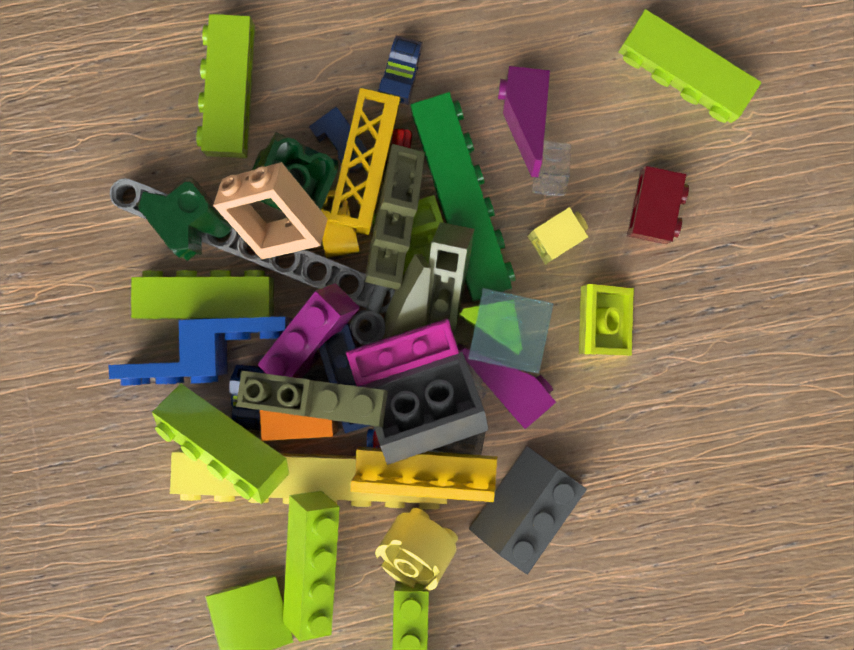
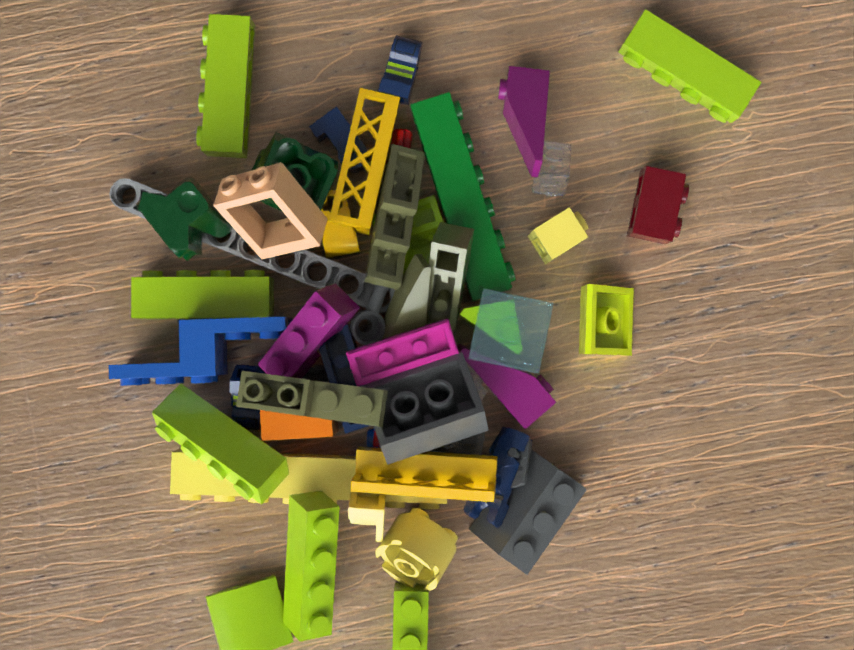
(368, 510): none -> light yellow panel
(513, 460): none -> dark blue piece

